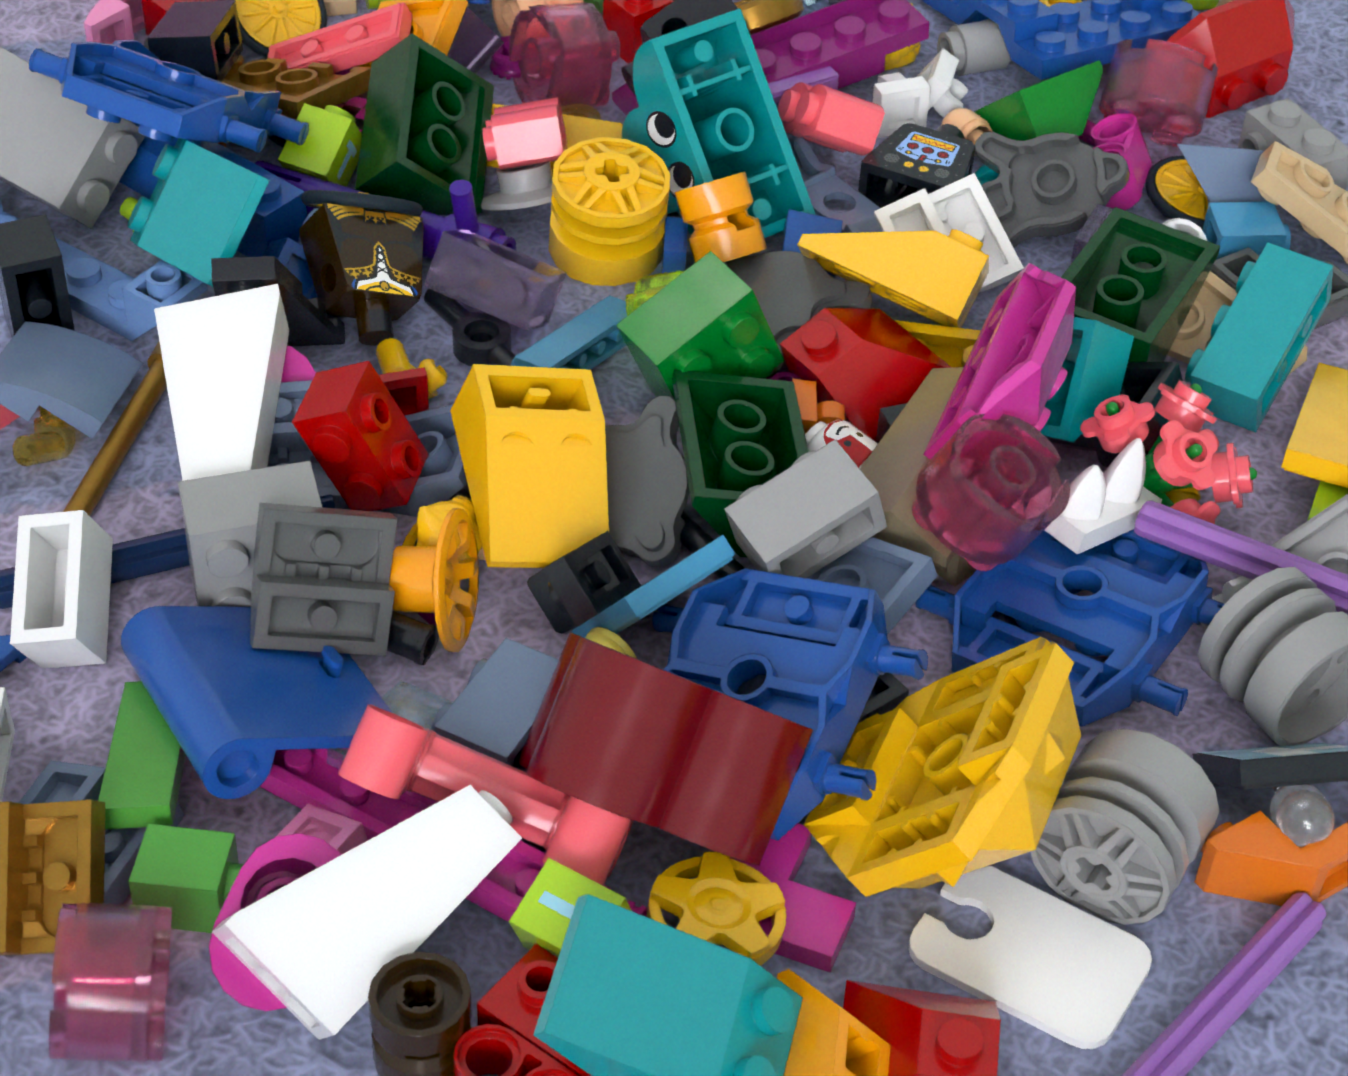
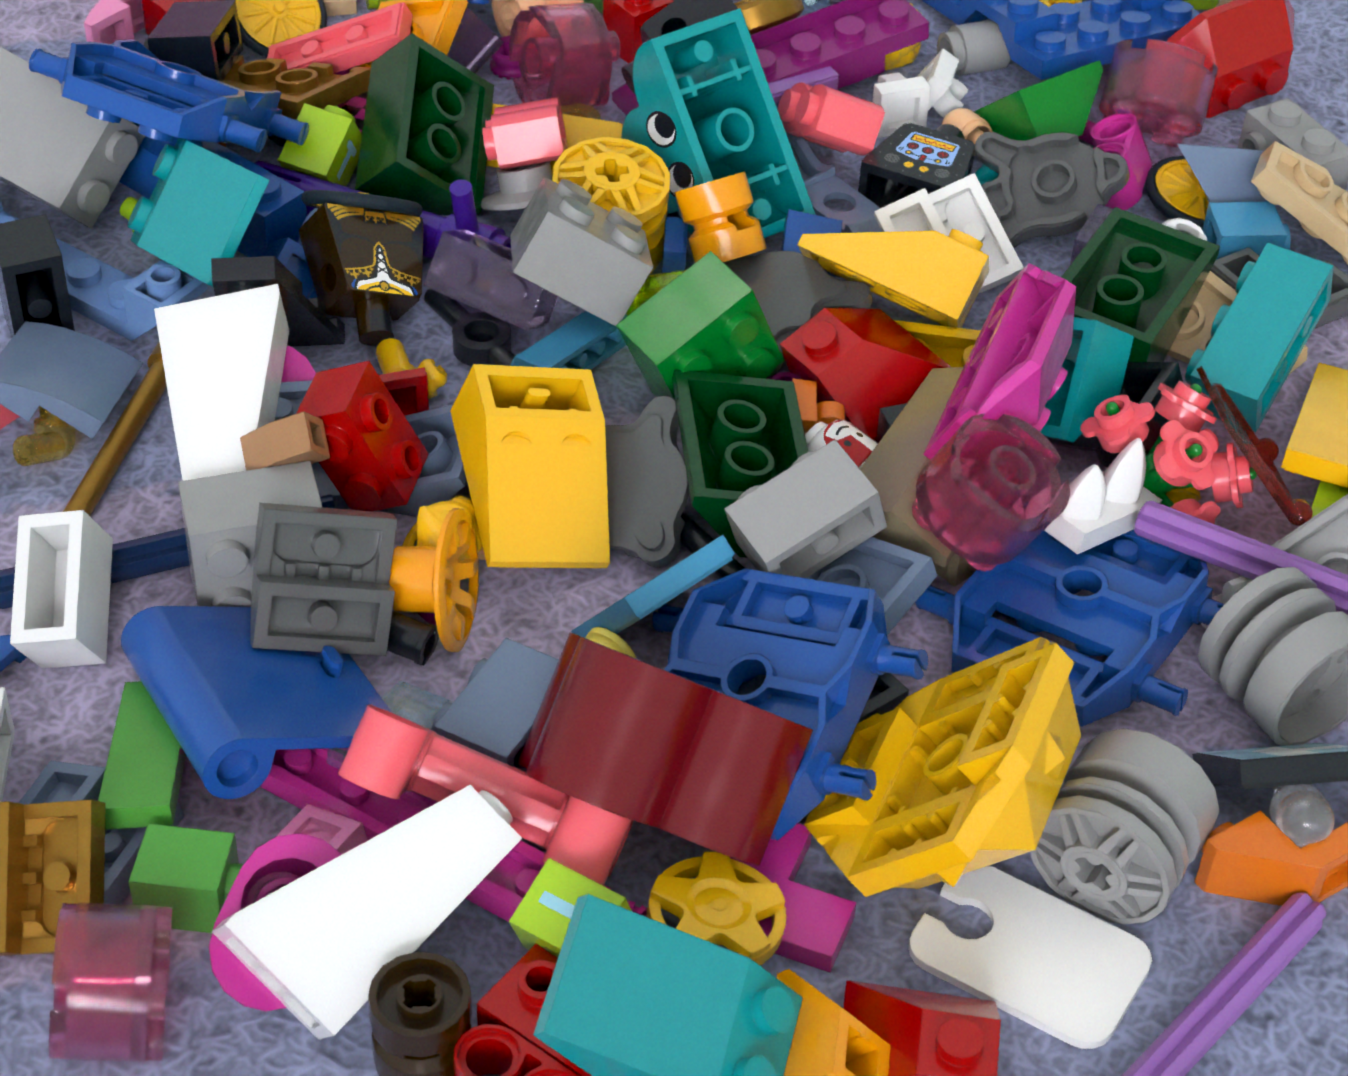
(286, 442): none -> medium nougat piece
(581, 250): none -> light grey brick
(583, 583): black slope -> none
(1257, 451): none -> clear red piece

